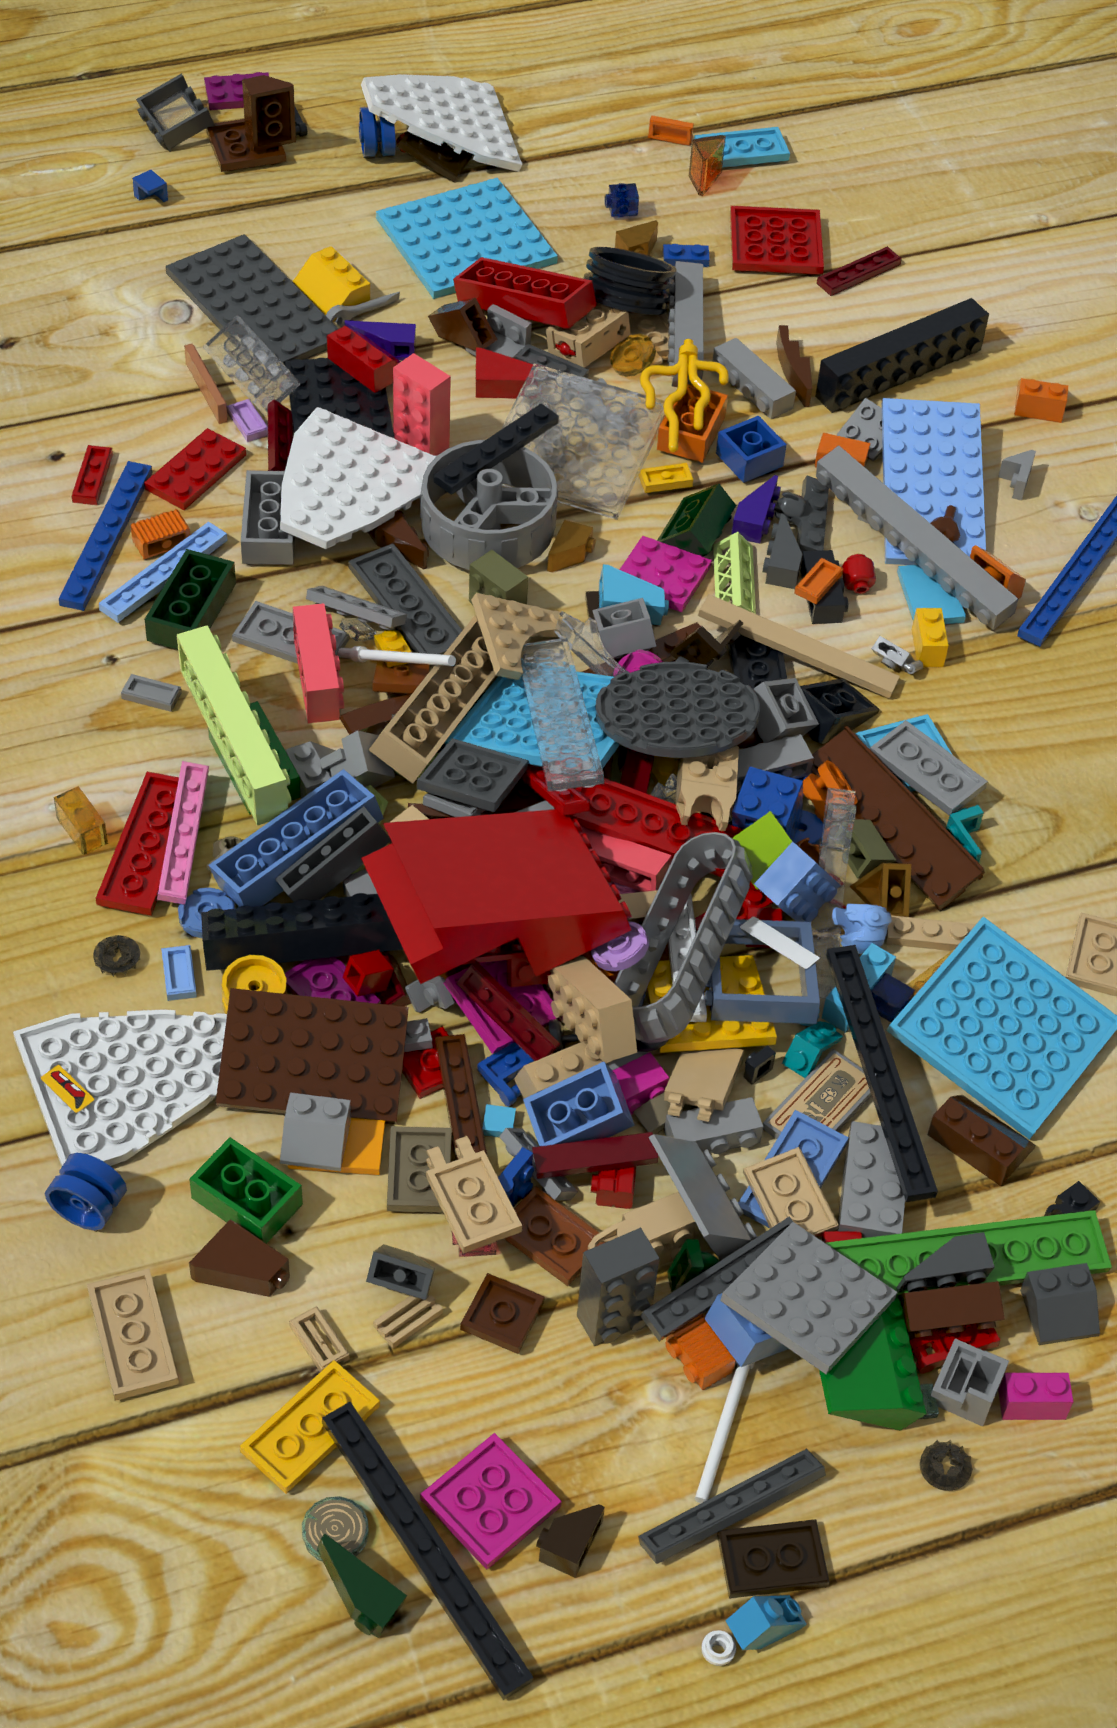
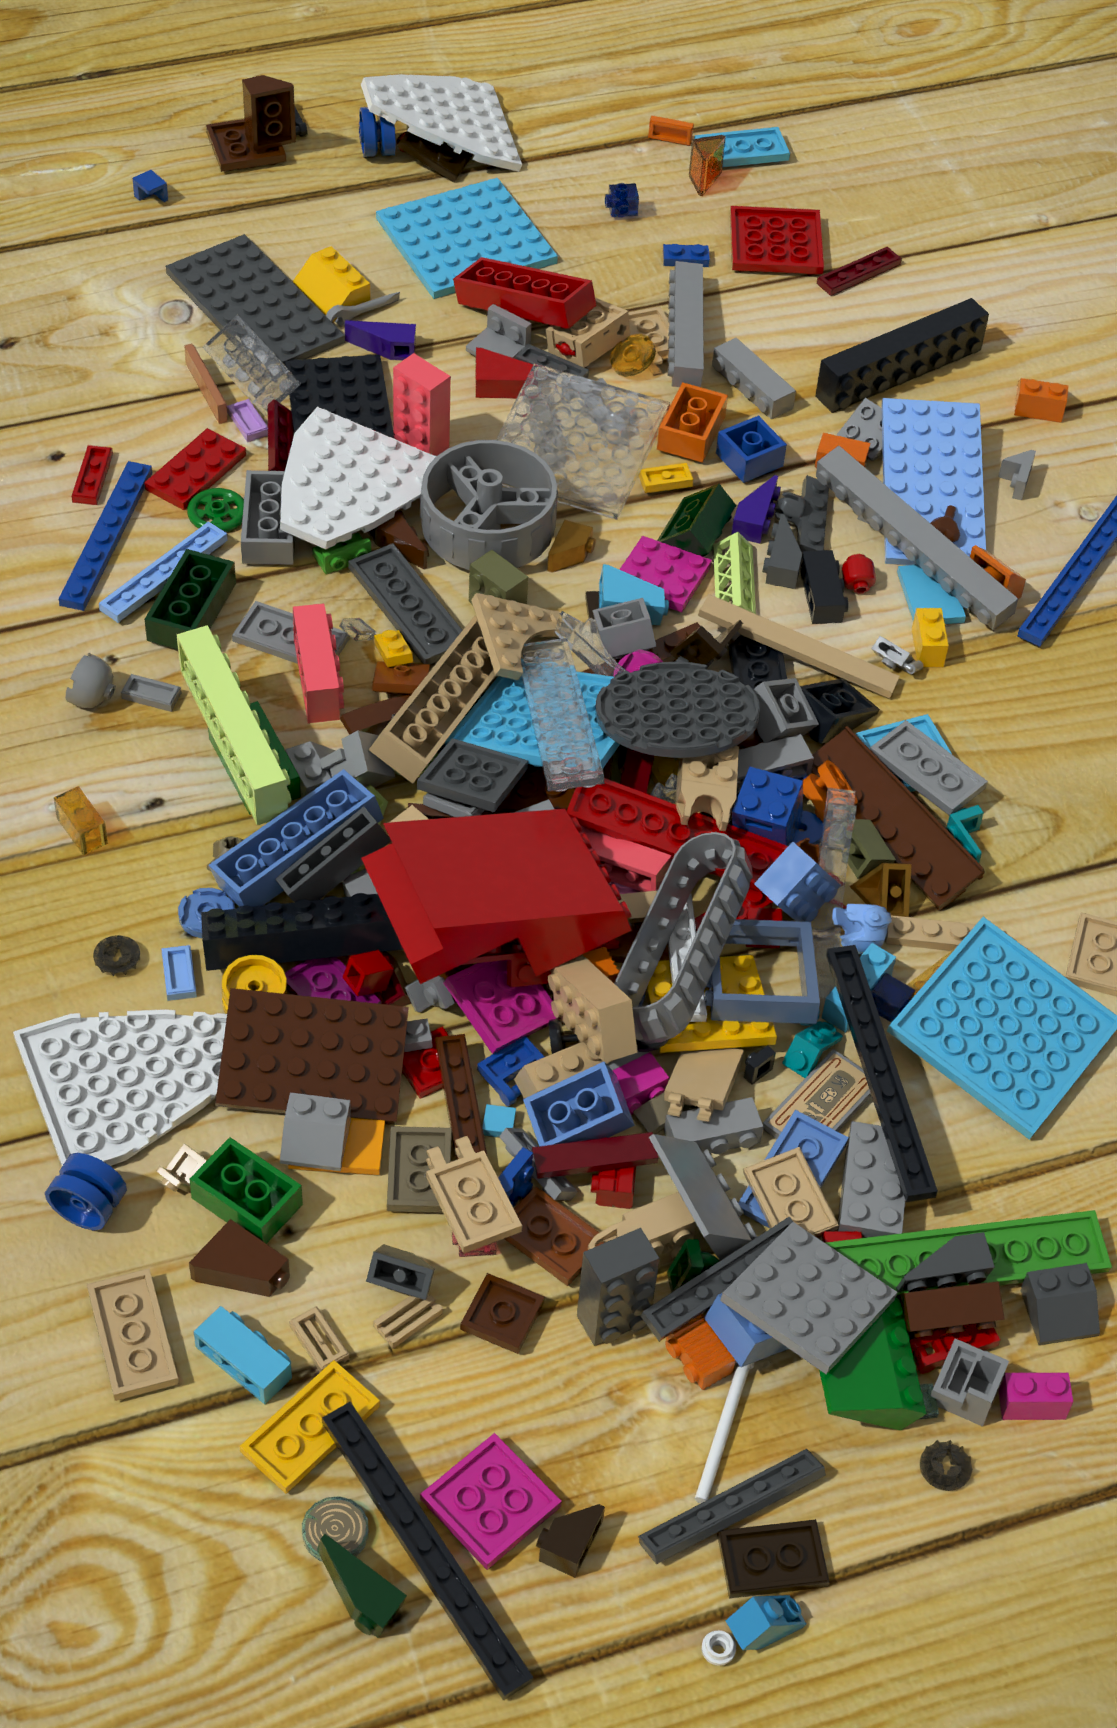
(67, 1088): yellow sticker -> none
(91, 682): none -> light grey cylinder
(139, 856): red plate -> none
(159, 533): orange brick -> none
(173, 112): dark grey window -> none
(181, 1169): none -> bracket
(183, 833): bright pink tile -> none
(217, 509): none -> green plate
(226, 91): magenta plate -> none
(243, 1354): none -> medium azure brick
(337, 556): none -> bright green bracket
(351, 605): light grey plate -> none
(361, 358): red slope -> none
(362, 654): white bar -> none
(463, 324): reddish brown slope -> none
(496, 448): black plate -> none
(507, 1012): dark red tile -> none
(565, 802): red tile -> none
(623, 950): lavender tile -> none
(630, 280): black wheel -> none
(638, 238): pearl gold slope -> none
(685, 367): yellow plant -> none
(763, 843): lime tile -> none
(779, 942): white sticker -> none
(794, 367): reddish brown slope -> none
(818, 581): orange tile -> none
(979, 1138): reddish brown slope -> none
(1074, 1199): black plate -> none

